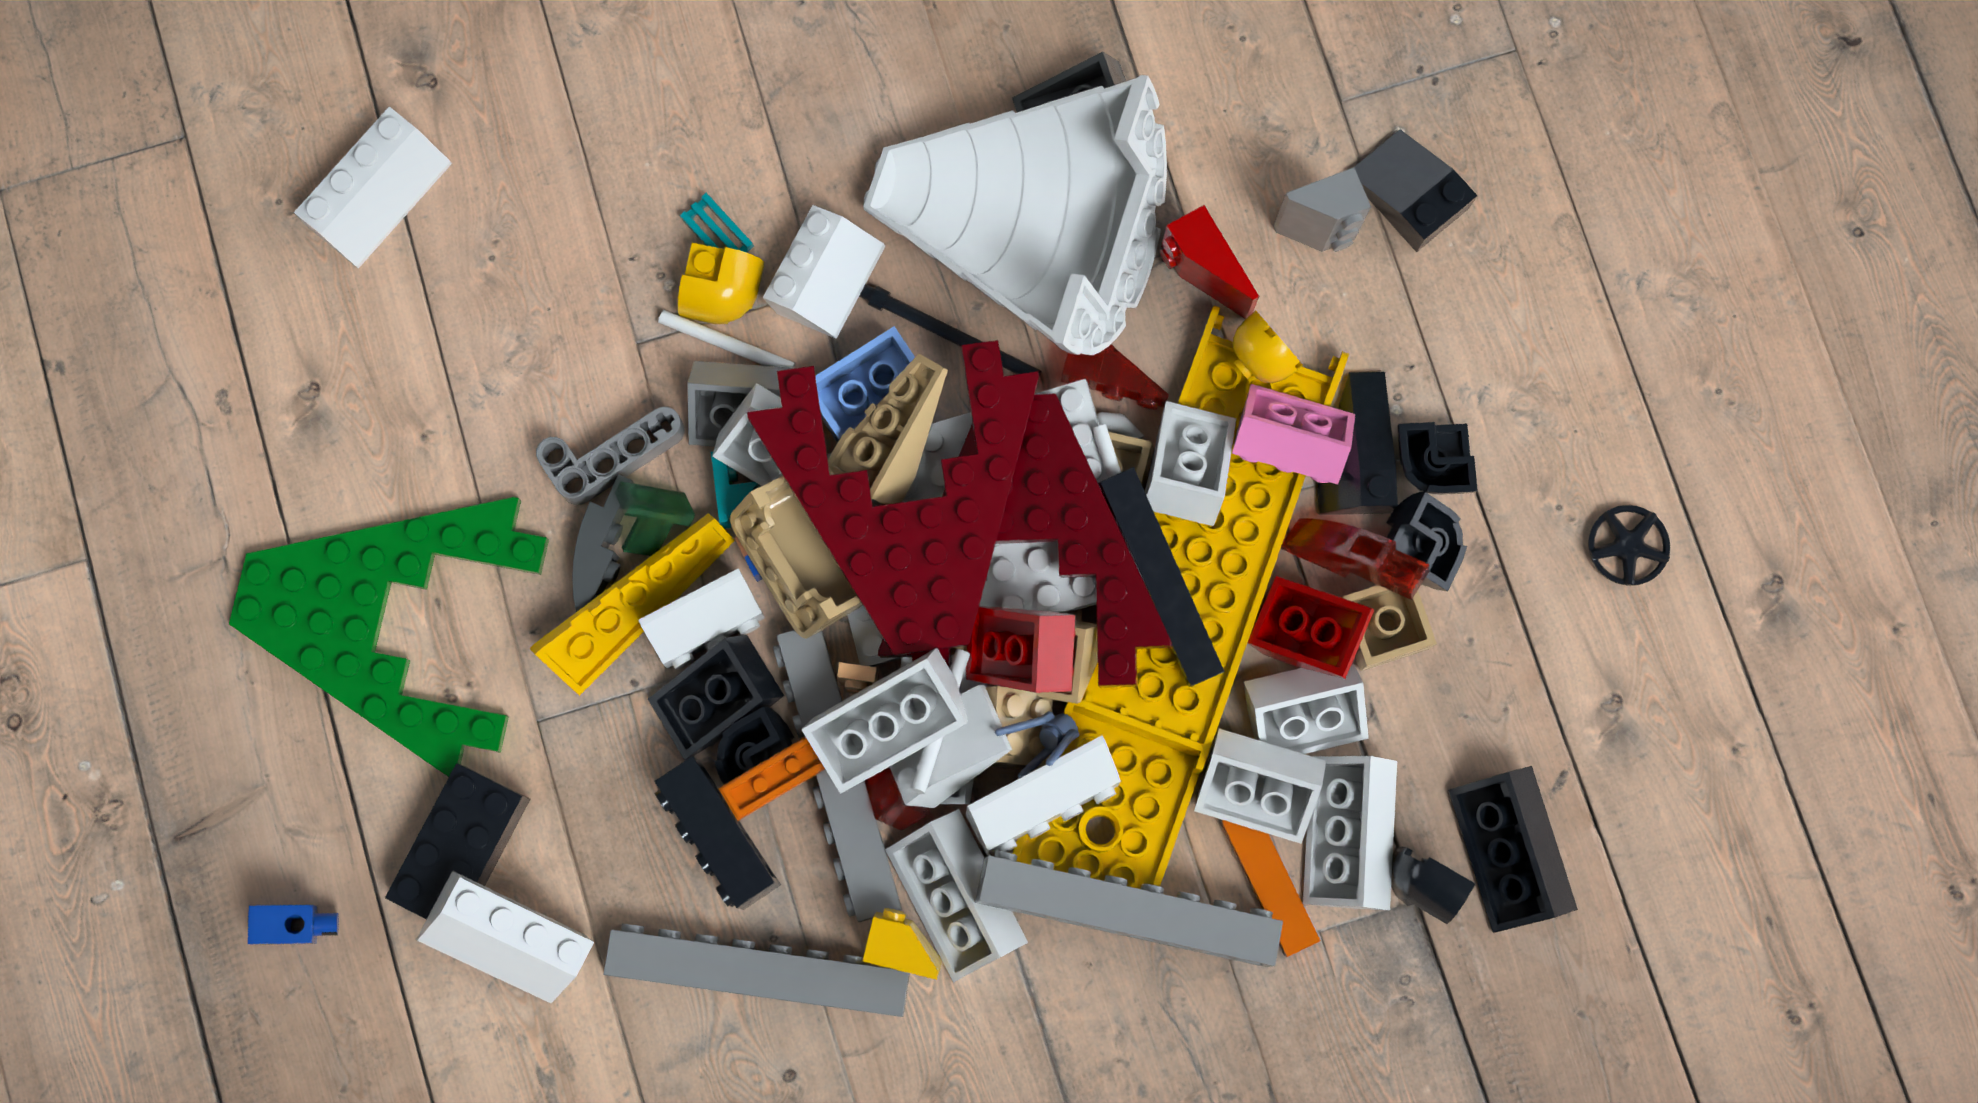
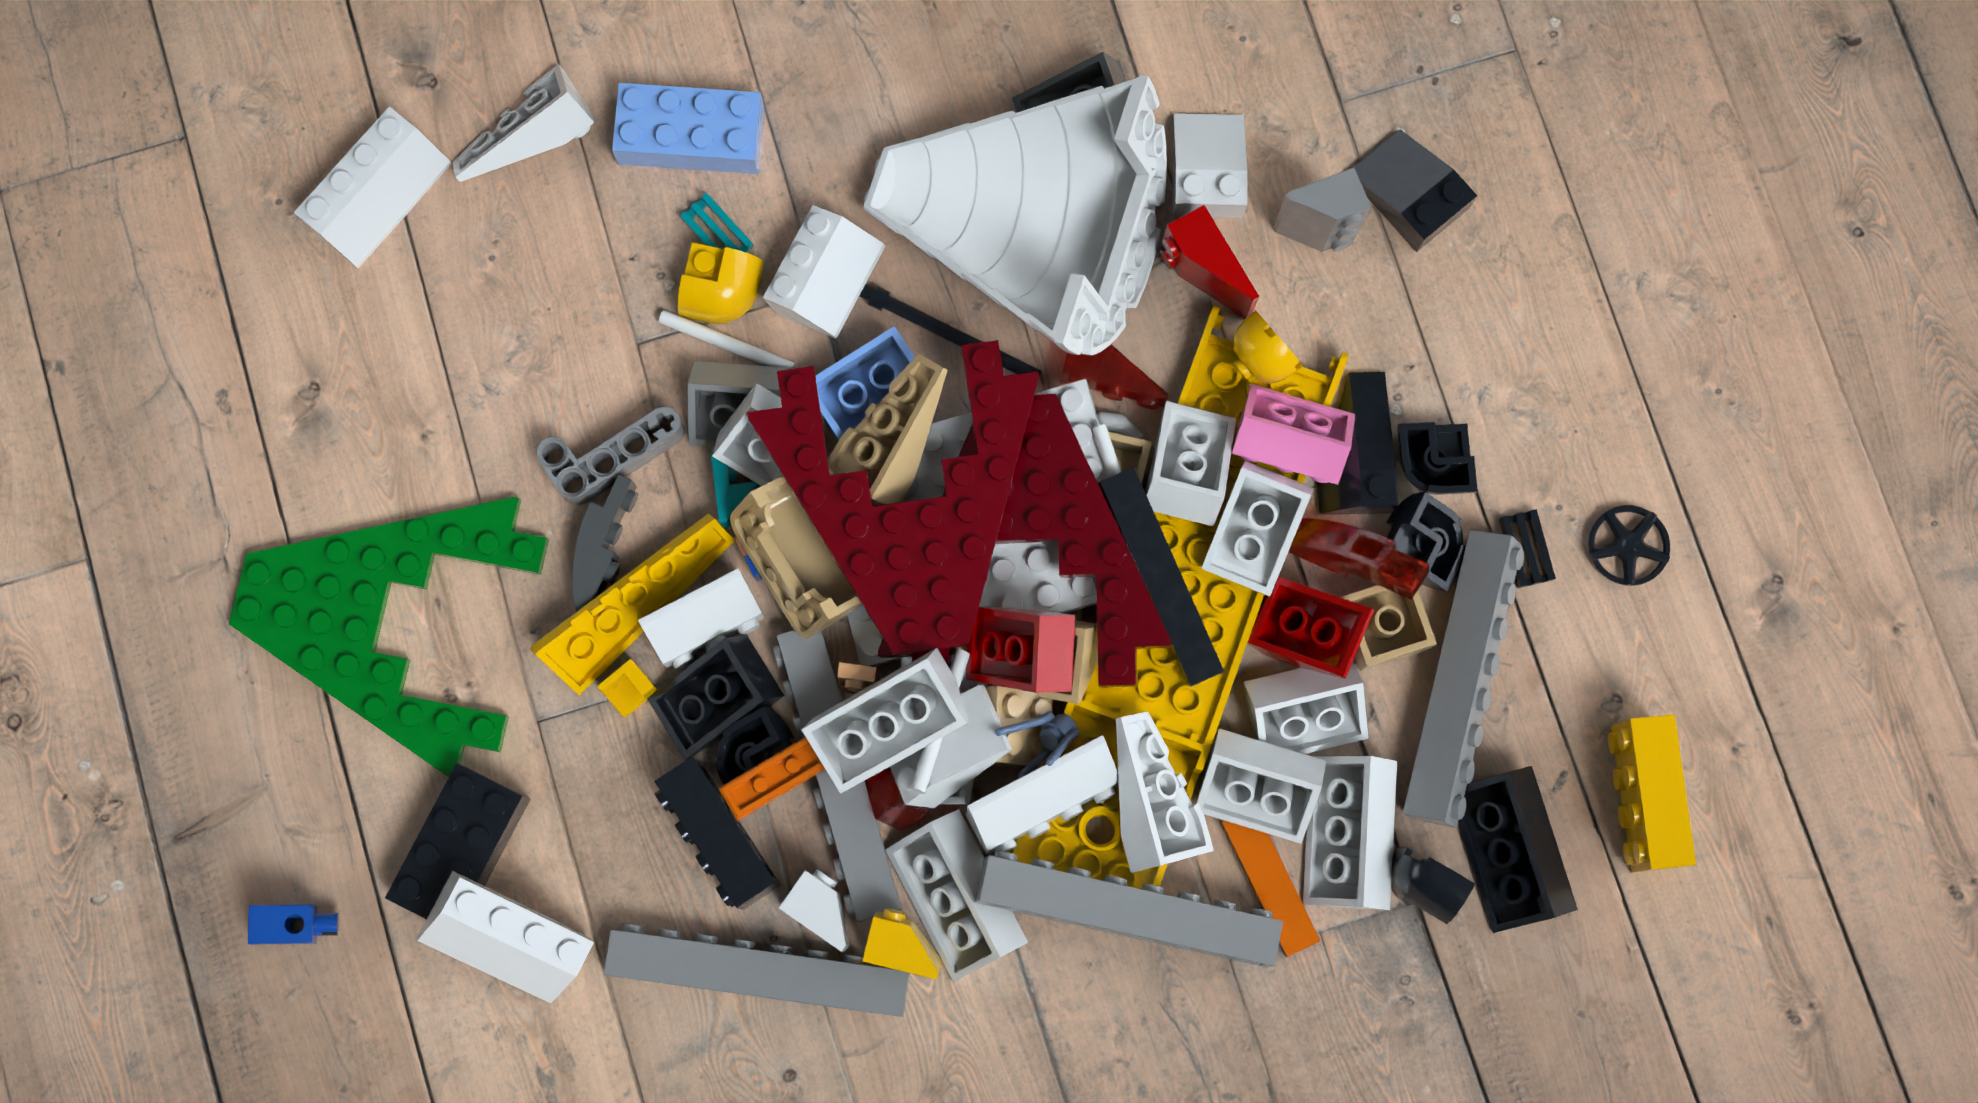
(544, 121): none -> white wedge
(627, 688): none -> yellow panel
(655, 513): clear green piece -> none
(688, 128): none -> light blue brick
(818, 908): none -> white slope
(1155, 810): none -> white wedge
(1209, 164): none -> white slope
(1257, 528): none -> white slope
(1464, 679): none -> light grey brick
(1540, 543): none -> black tile
(1652, 794): none -> yellow brick

